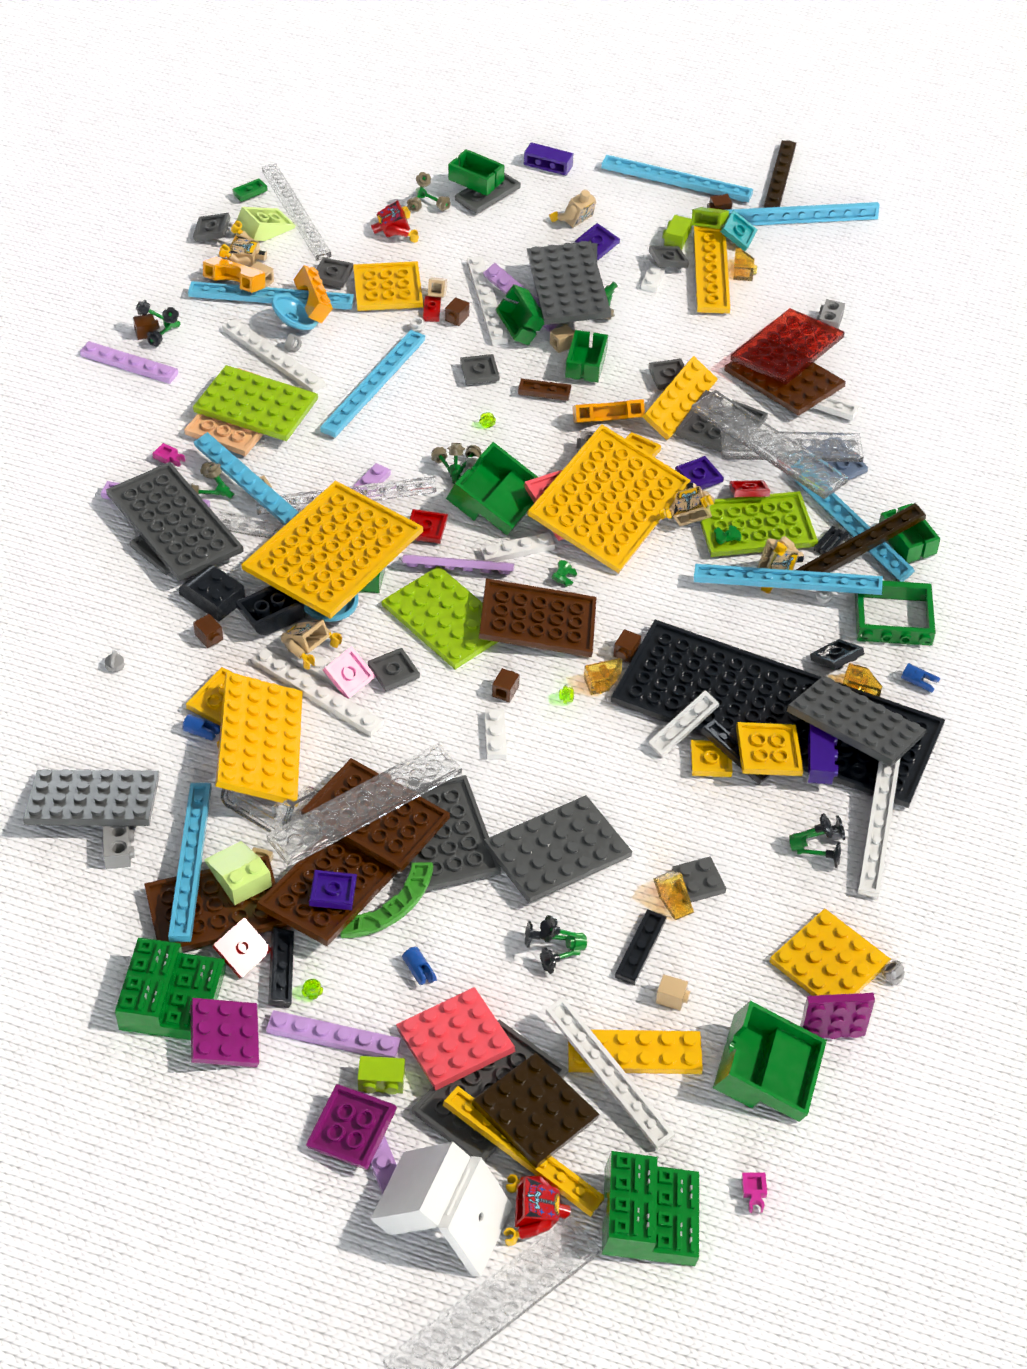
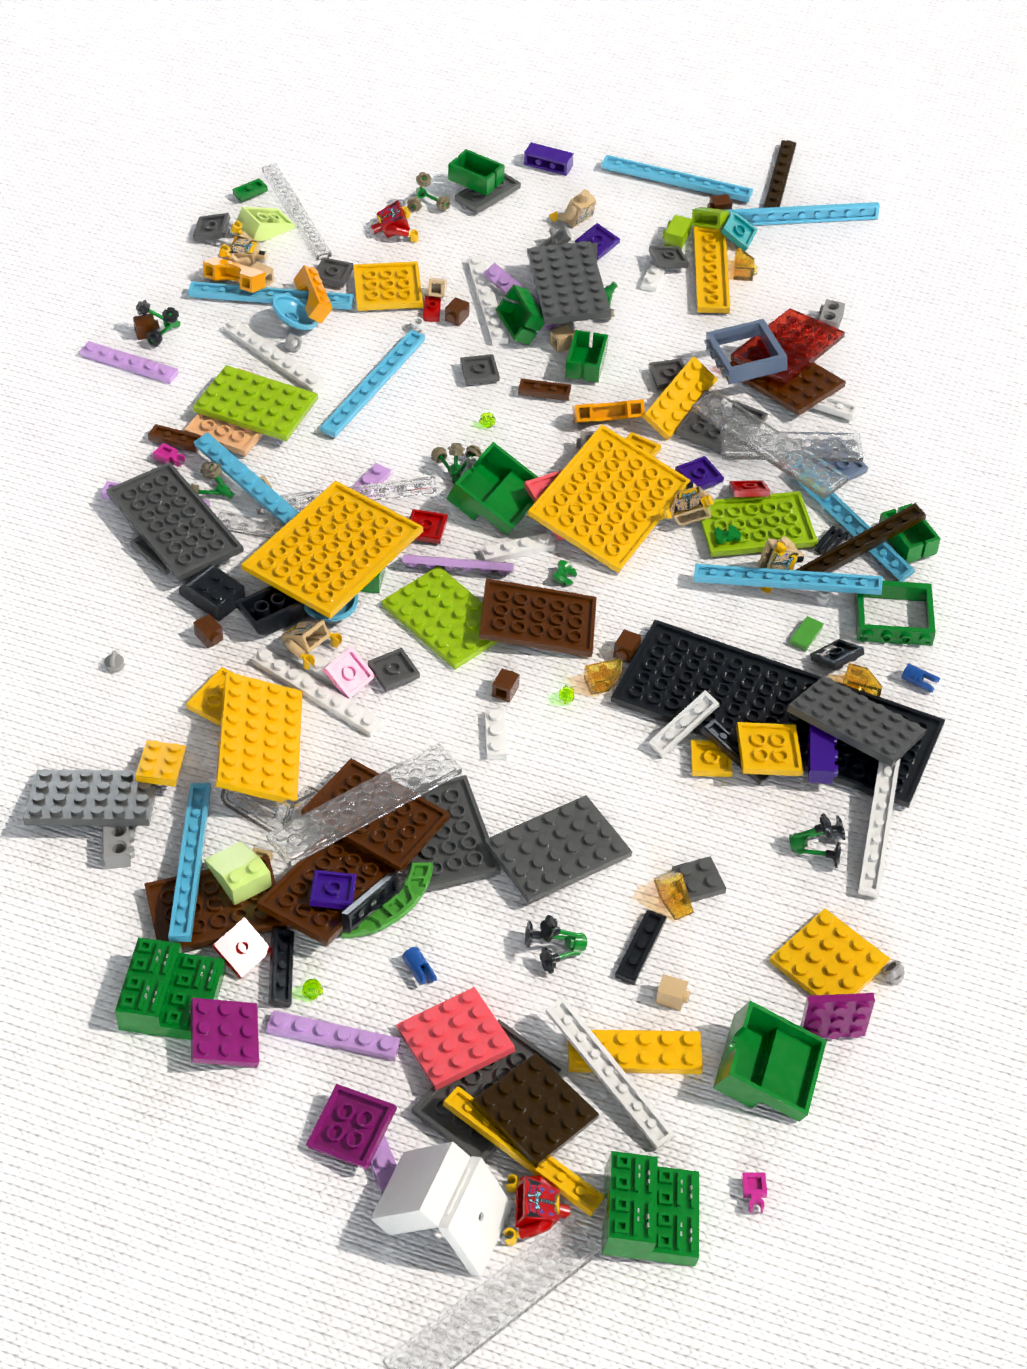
(160, 763): none -> yellow plate
(173, 437): none -> reddish brown plate
(200, 727): blue hinge -> none
(369, 902): none -> black tile
(381, 1075): lime brick -> none
(557, 237): none -> light grey plate
(750, 370): none -> sand blue window
(806, 633): none -> bright green tile

